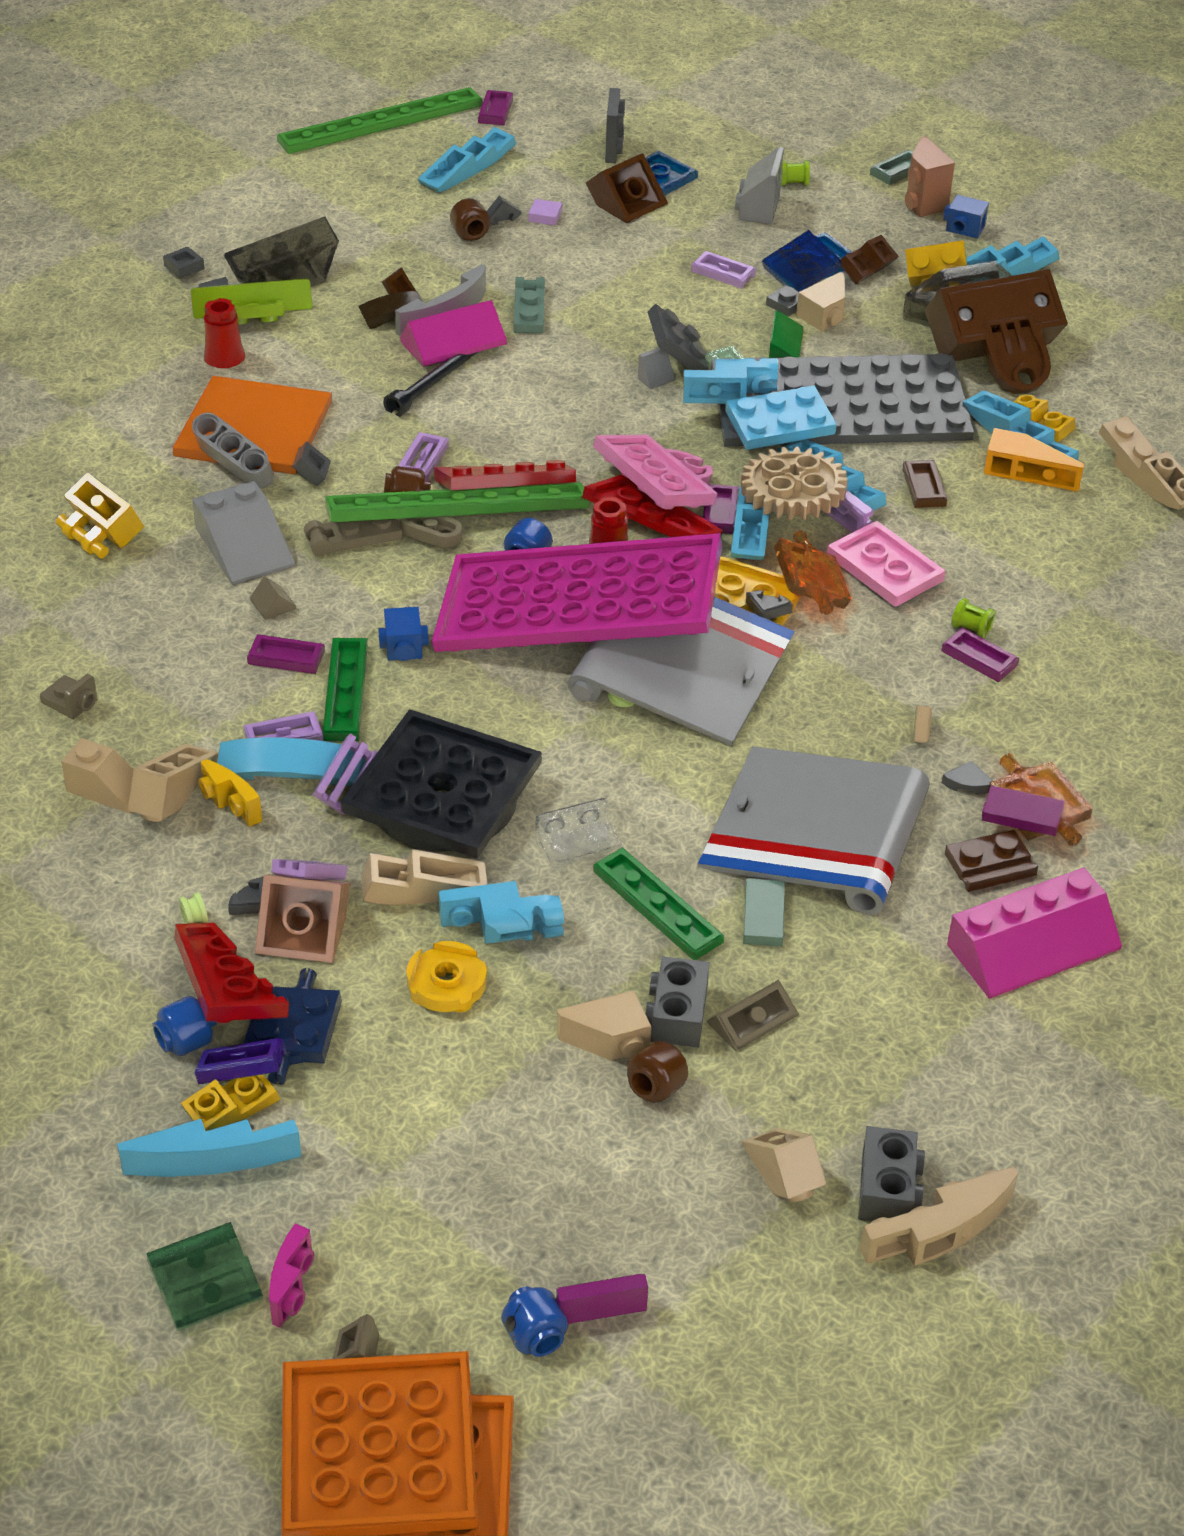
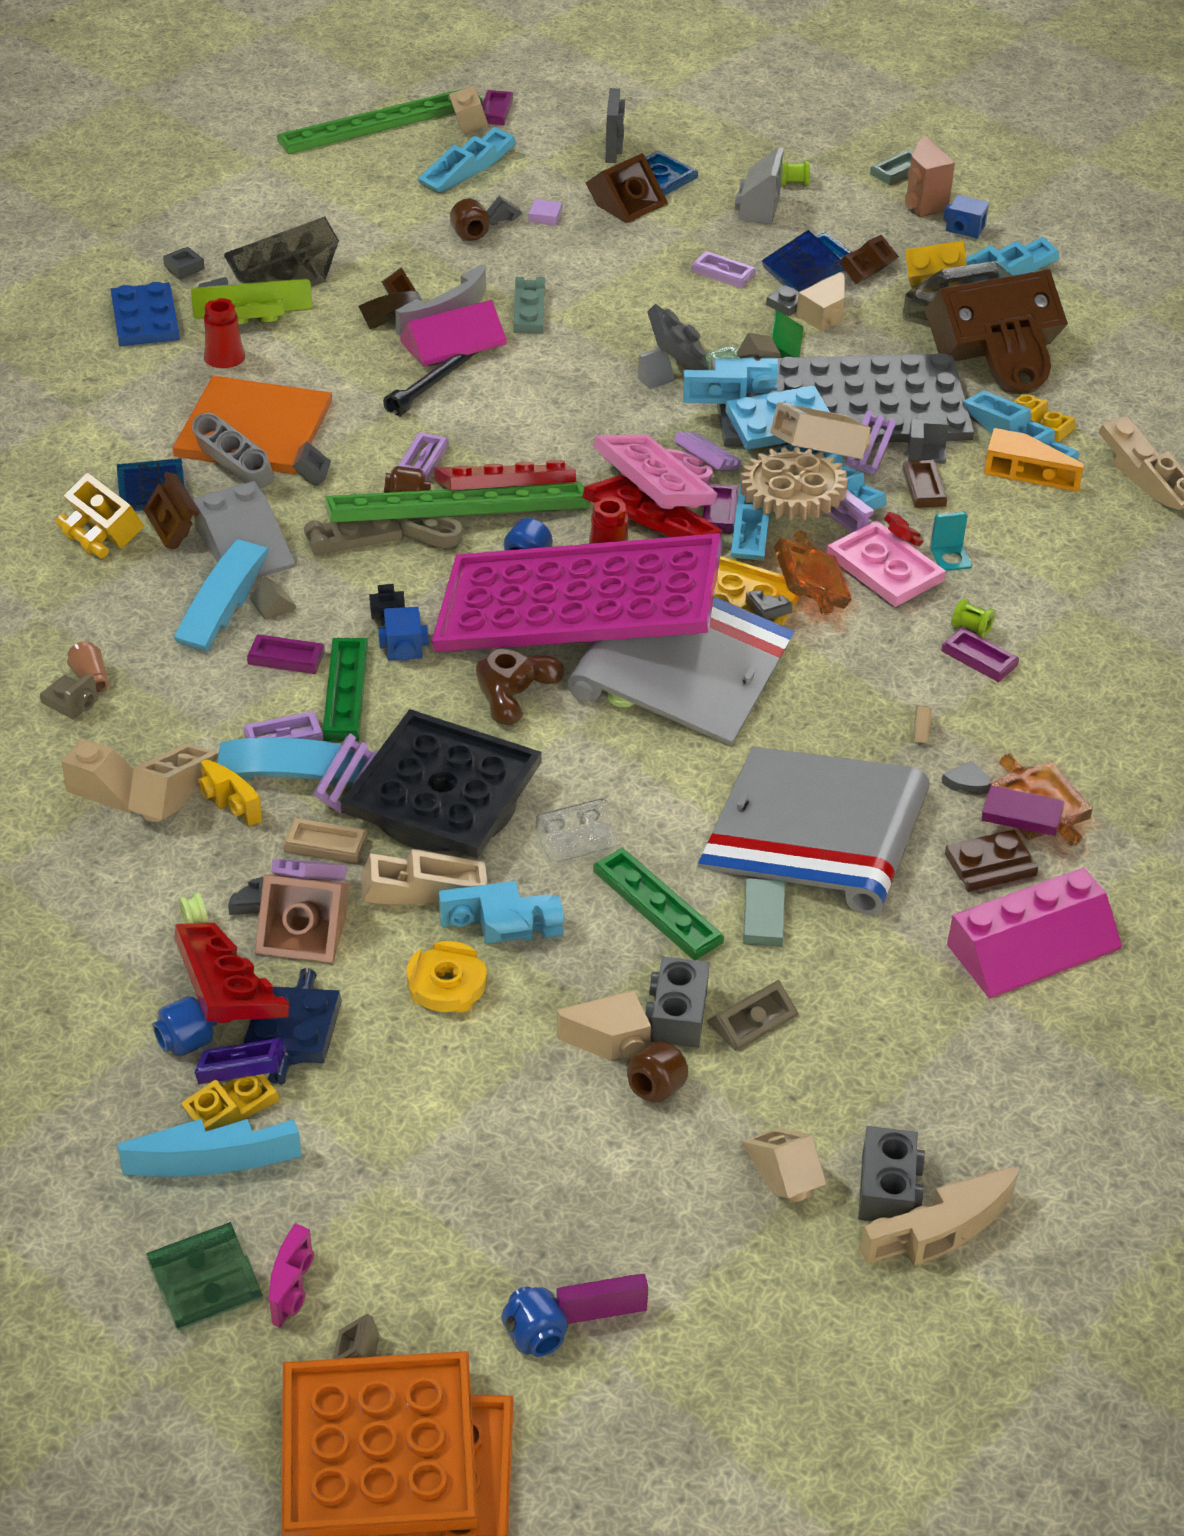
(87, 659): none -> nougat cone
(140, 479): none -> clear blue tile
(144, 314): none -> blue plate
(171, 511): none -> reddish brown plate
(220, 594): none -> medium azure slope
(325, 840): none -> tan tile
(385, 599): none -> black gear
(468, 109): none -> tan slope
(510, 673): none -> reddish brown head
(707, 451): none -> lavender tile
(758, 346): none -> dark tan slope
(820, 430): none -> tan window
(877, 423): none -> lavender tile
(901, 528): none -> red piece
(927, 440): none -> dark grey panel
(948, 537): none -> teal bracket

